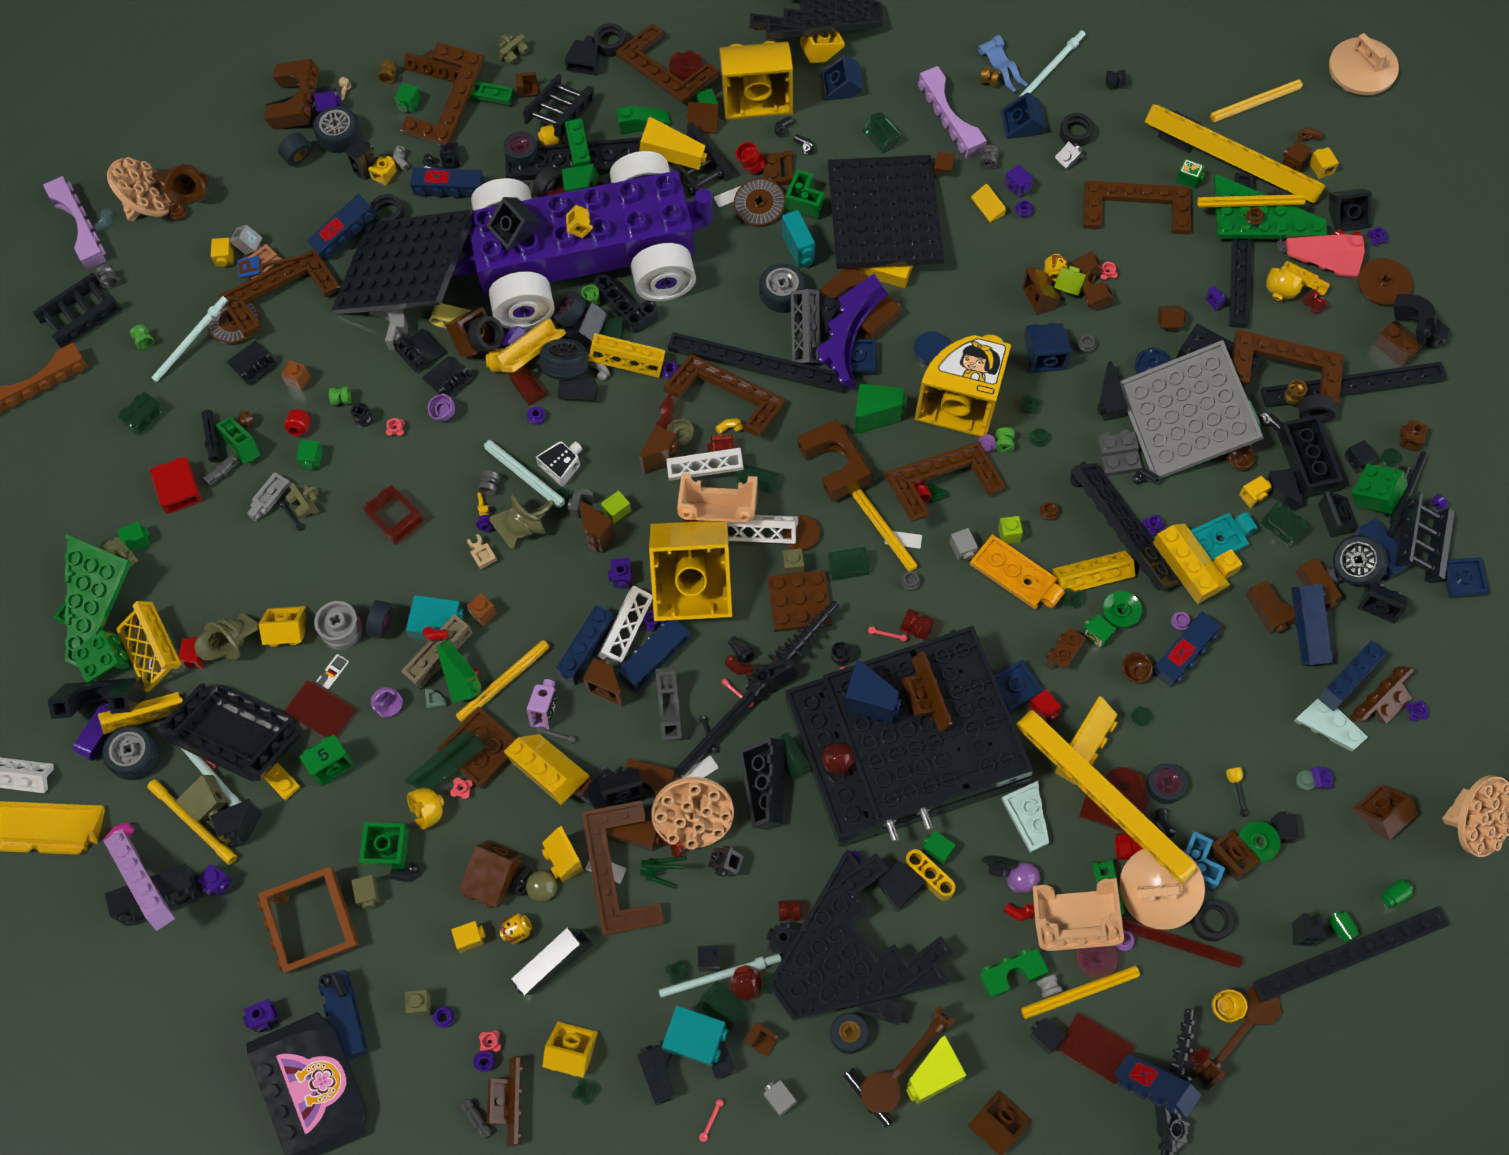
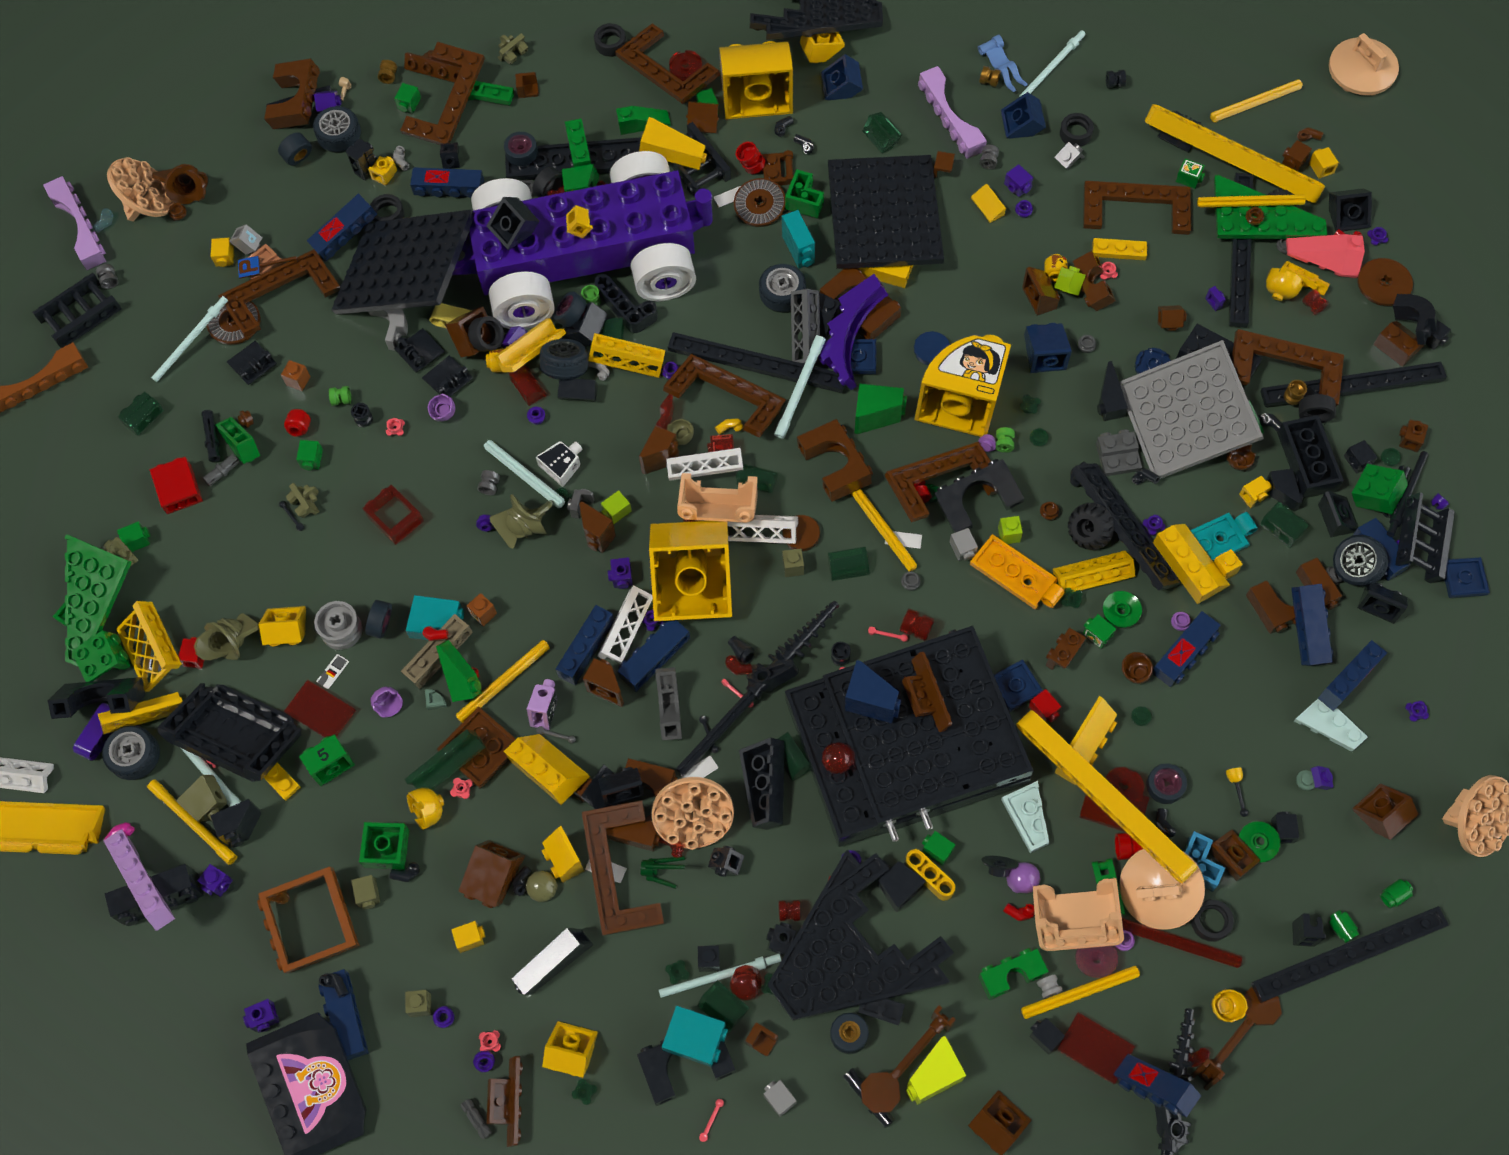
(142, 338): bright green wheel -> none
(268, 496): light grey hinge -> none
(428, 162): black arm -> none
(481, 553): tan plate -> none
(483, 509): yellow hand -> none
(515, 928): yellow head -> none
(547, 136): yellow head -> none
(573, 112): black fence -> none
(583, 57): black torso -> none
(784, 423): none -> light aqua piece
(797, 599): reddish brown plate -> none
(994, 475): none -> black arch
(1082, 530): none -> black wheel
(1120, 249): none -> yellow plate
(1386, 699): reddish brown bracket -> none

